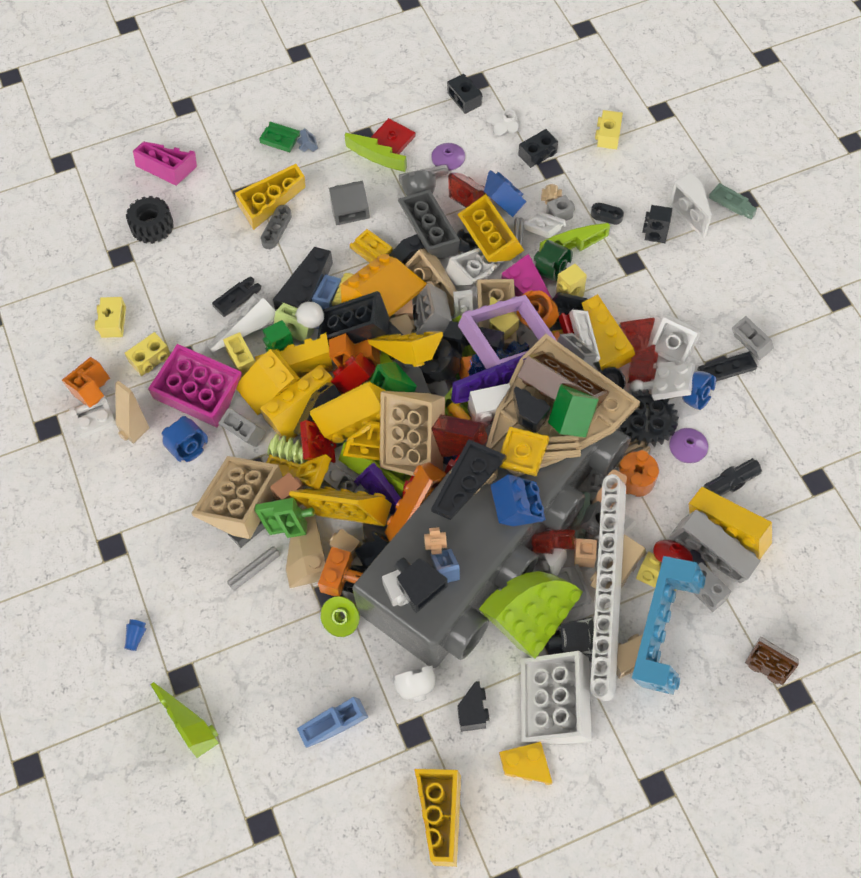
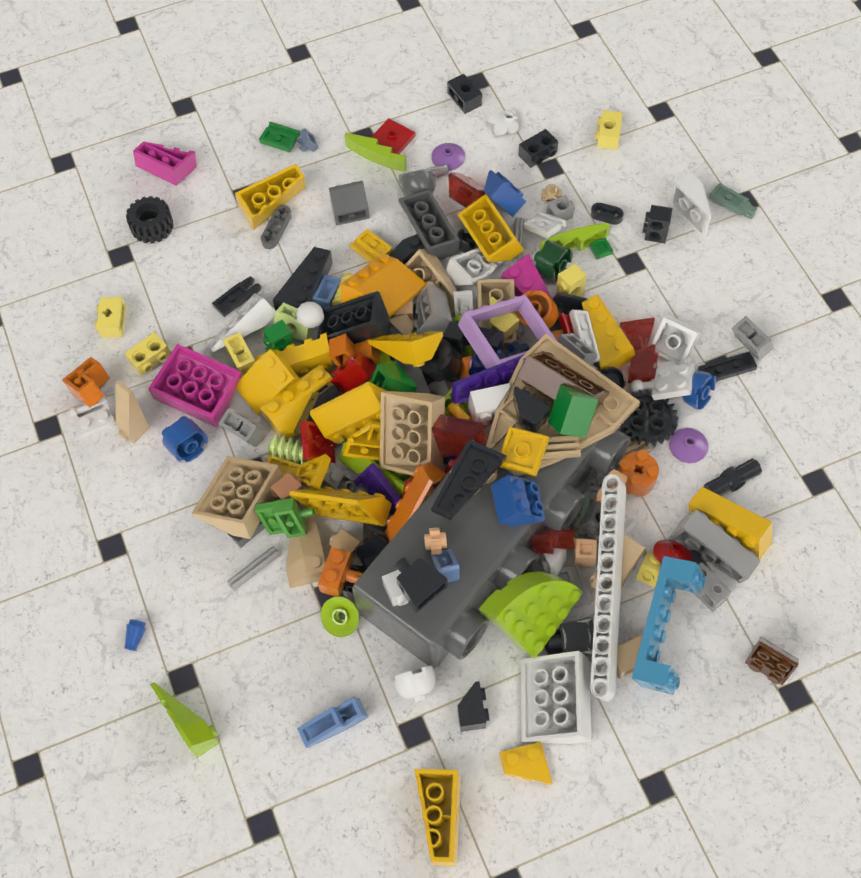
(601, 248): none -> green tile

